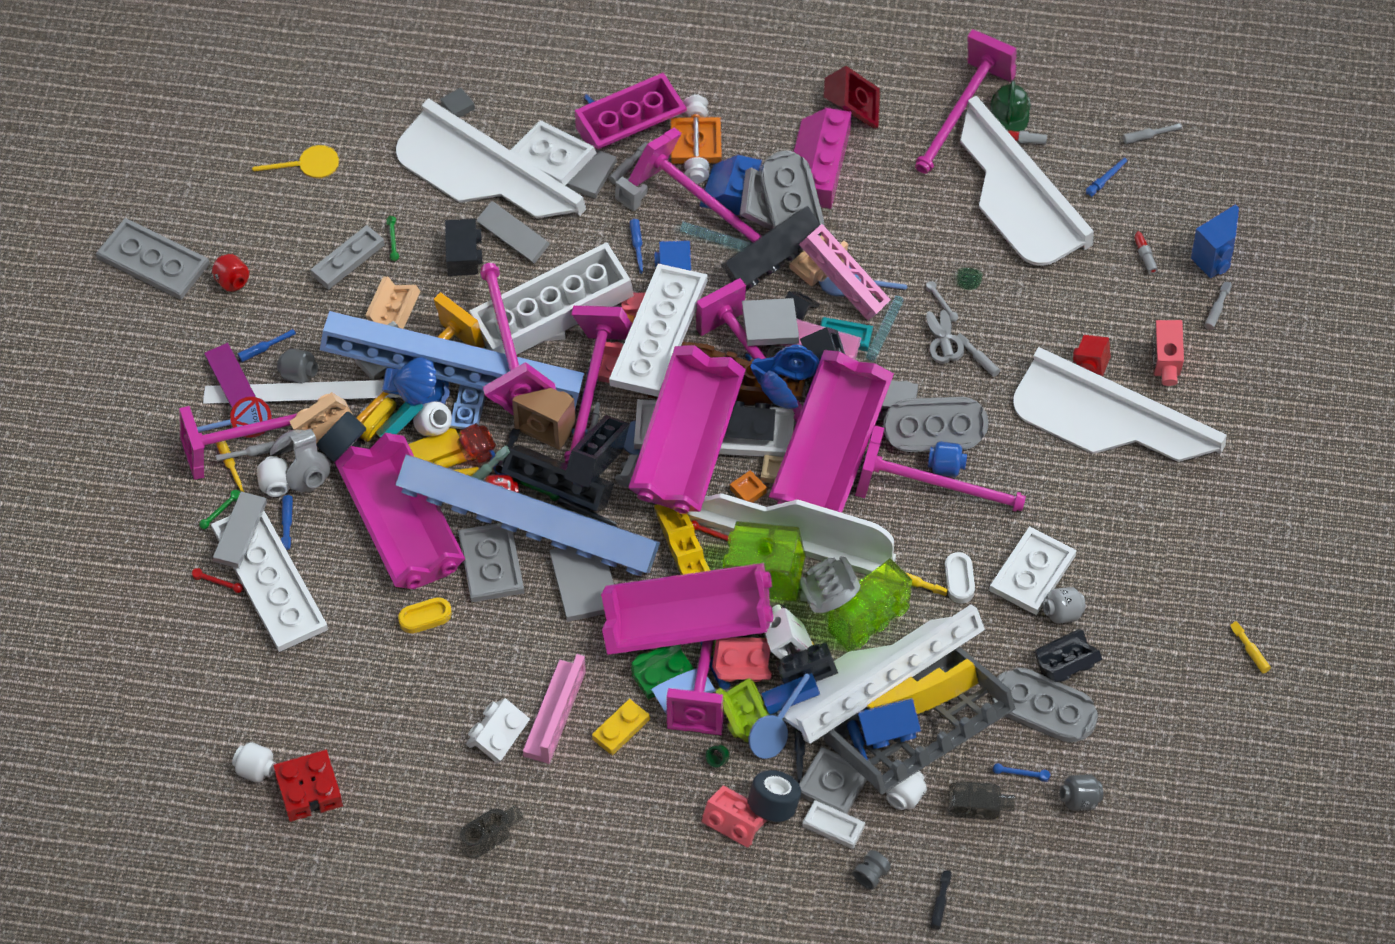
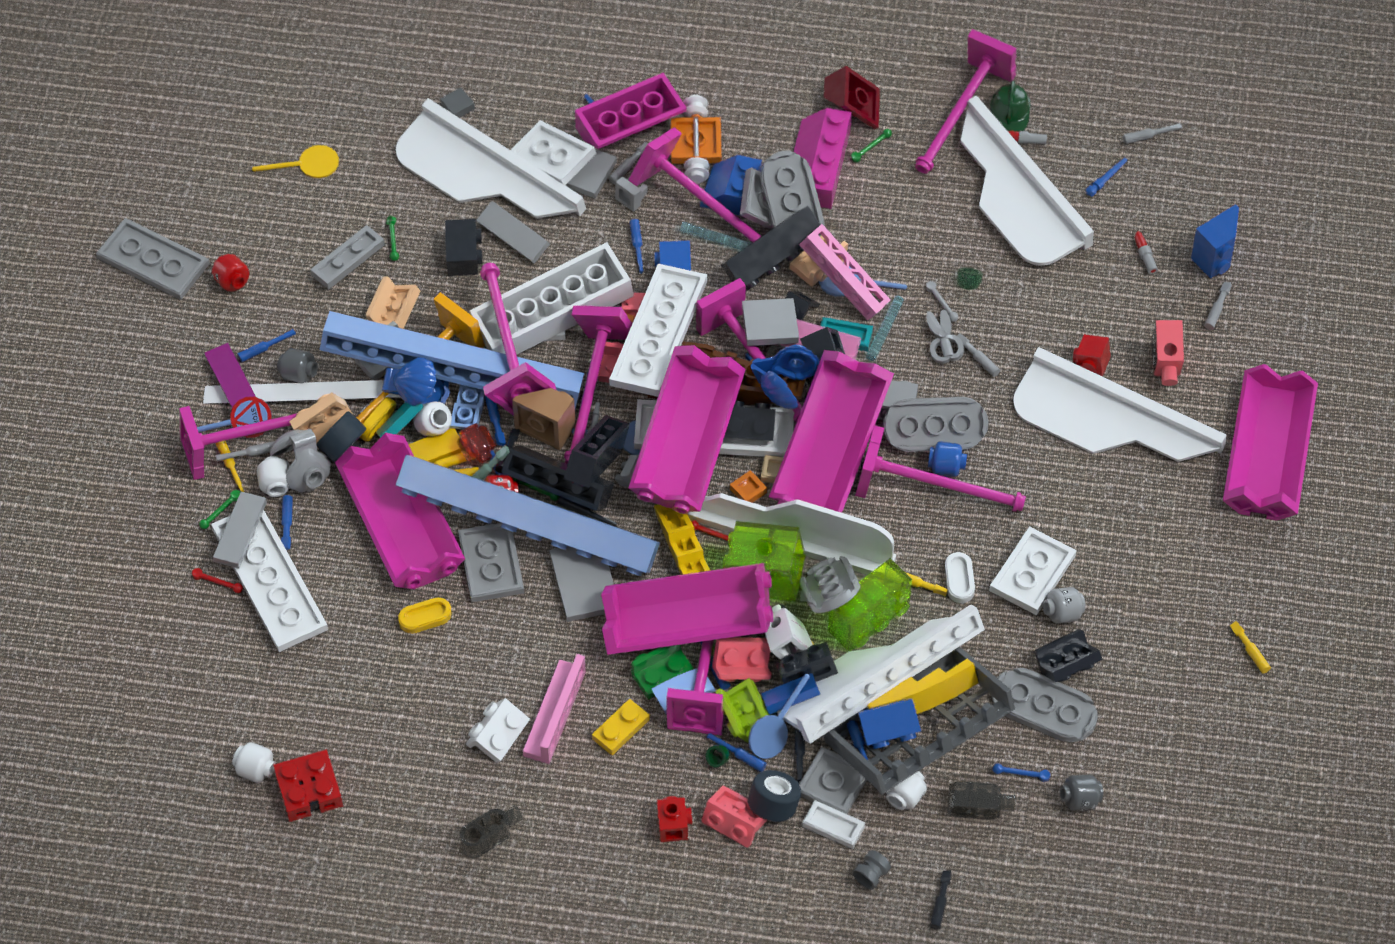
(495, 419): none -> blue piece
(673, 819): none -> red brick
(741, 754): none -> blue piece
(856, 156): none -> green hinge
(1270, 443): none -> dark pink panel

